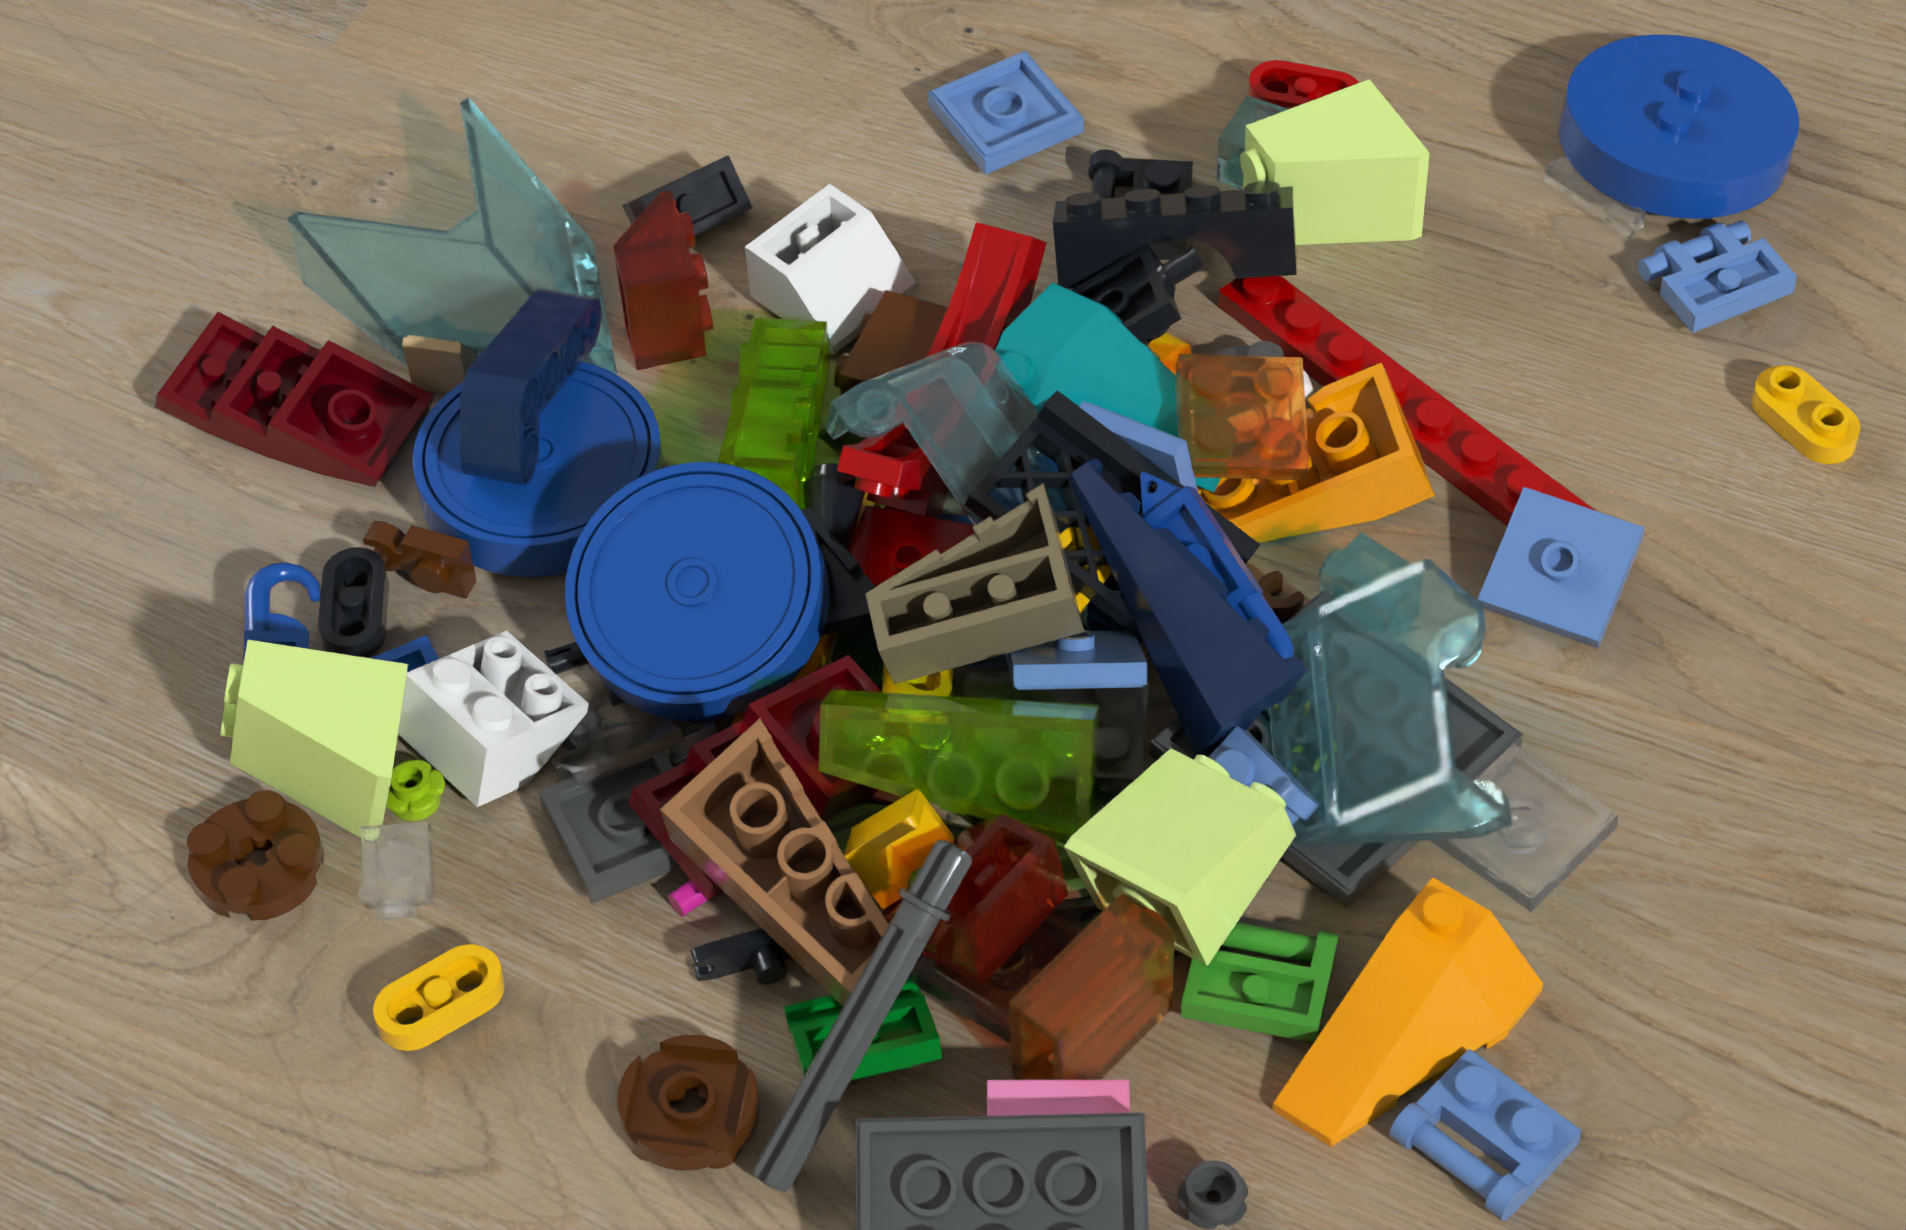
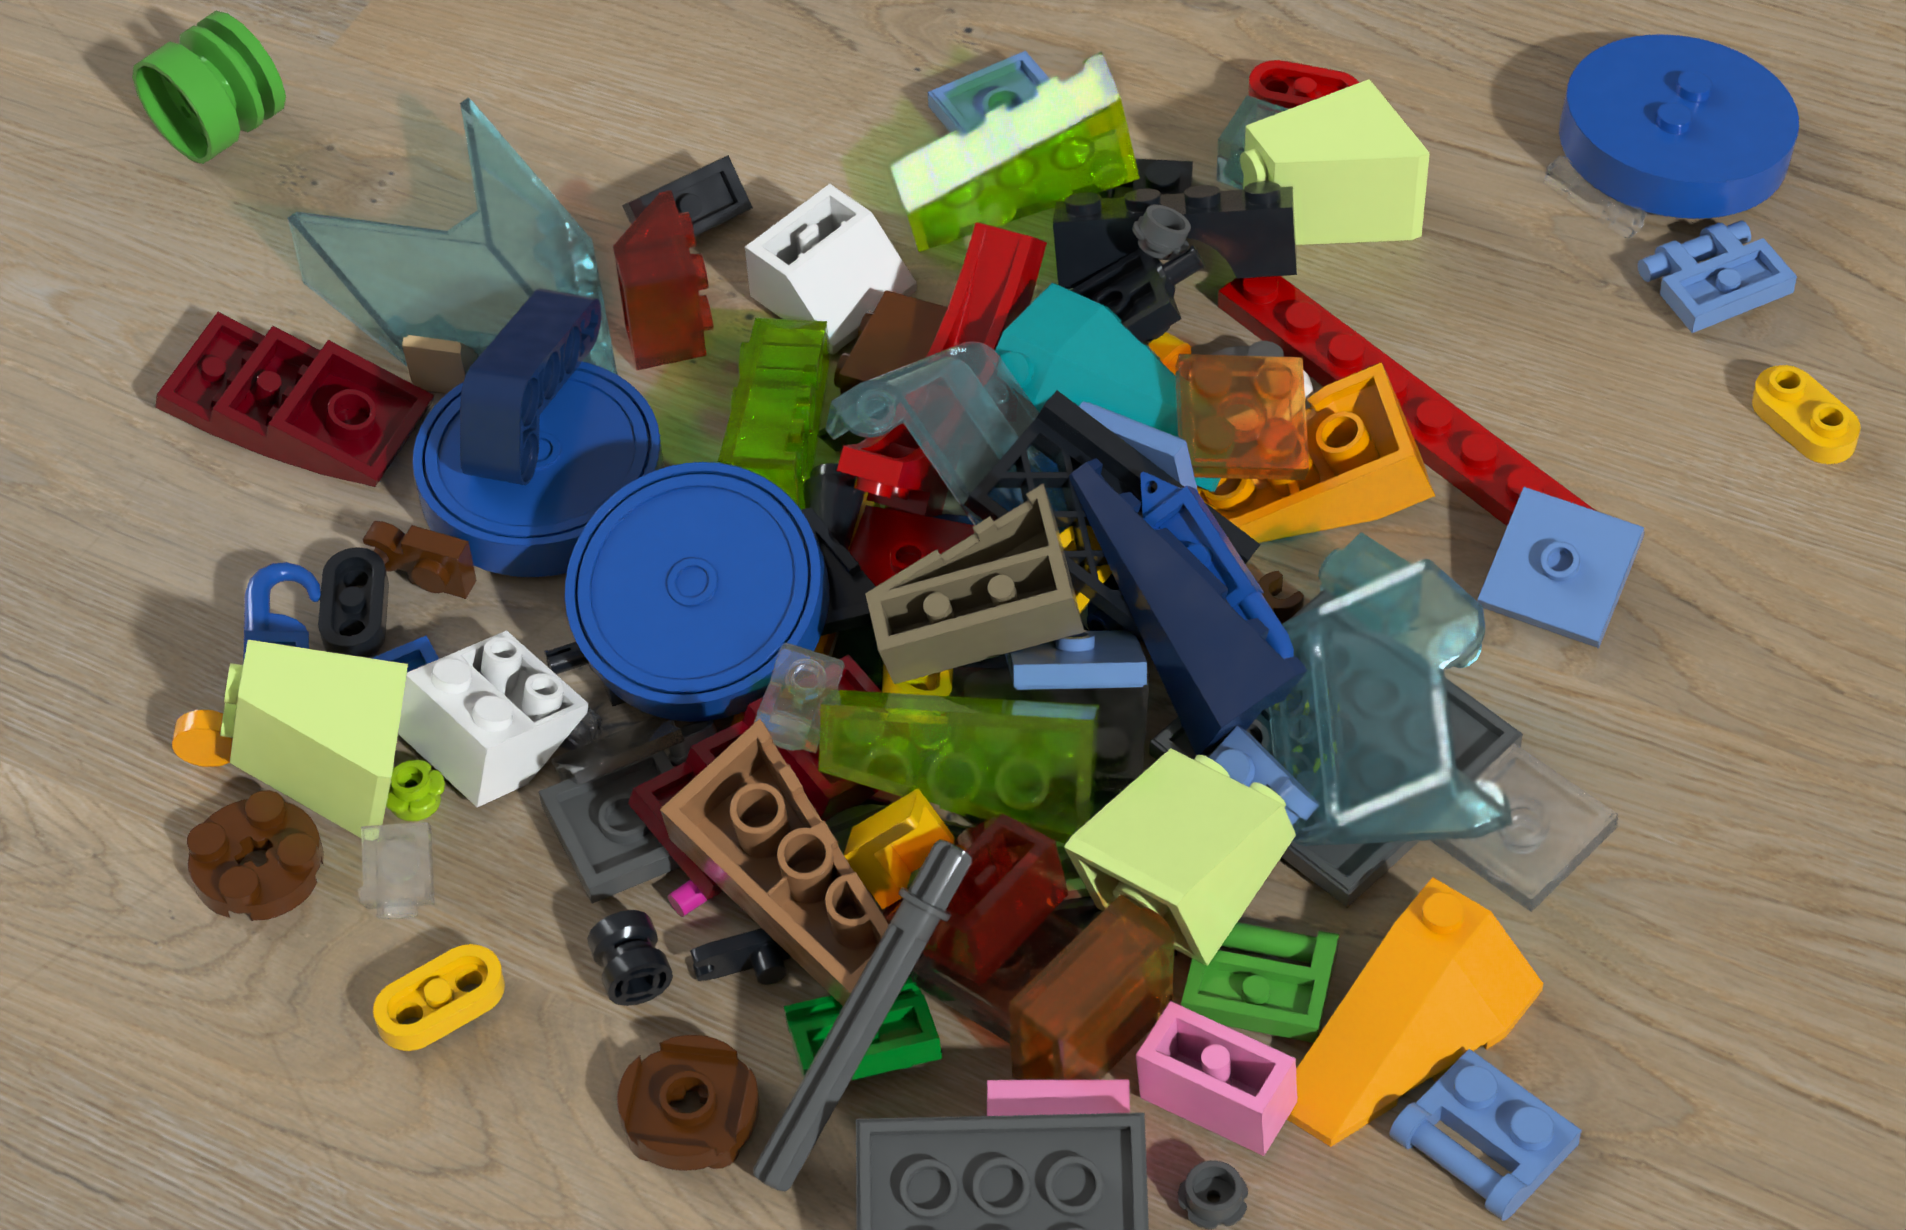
(199, 739): none -> light orange tile
(209, 86): none -> bright green wheel
(627, 951): none -> black wheel
(795, 696): none -> clear bracket
(1019, 159): none -> clear neon green wedge
(1162, 232): none -> dark grey plate
(1217, 1078): none -> bright pink brick

